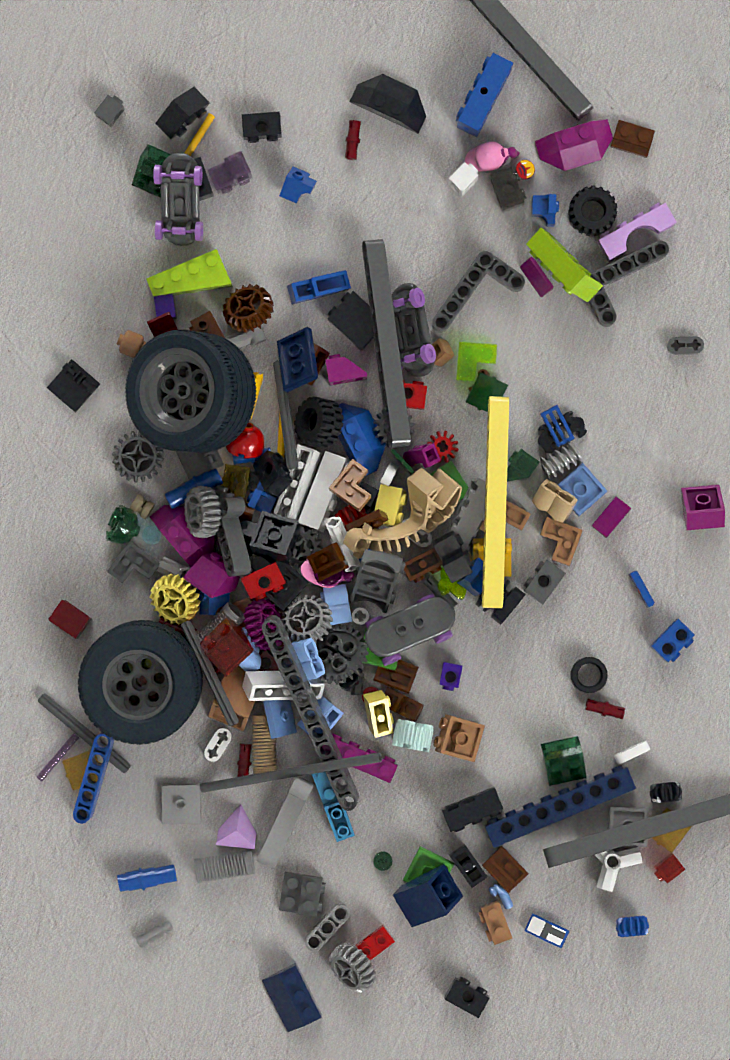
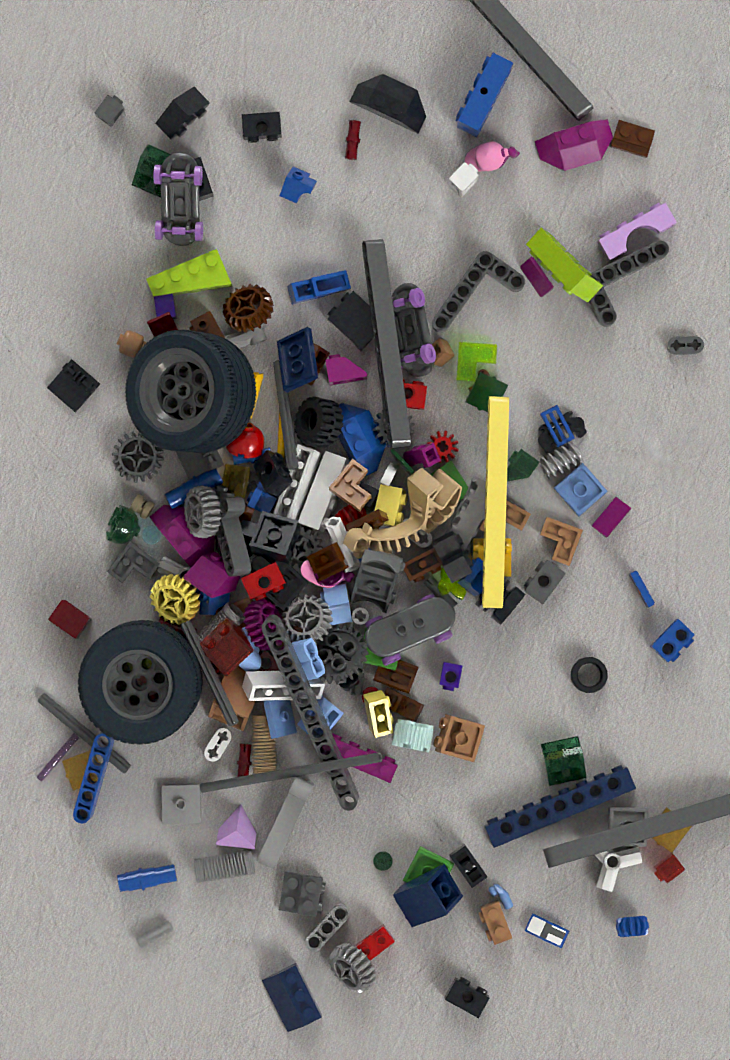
(200, 133): yellow bar -> none
(230, 173): clear purple brick -> none
(336, 814): dark azure slope -> none
(472, 809): black wedge -> none
(505, 869): reddish brown plate -> none
(507, 177): clear smoke brick -> none
(525, 169): tile -> none
(545, 207): blue brick -> none
(554, 501): tan brick -> none
(592, 194): black tyre -> none
(605, 708): dark red pin -> none
(631, 752): white beam -> none
(665, 792): black gear -> none
(703, 507): magenta slope -> none

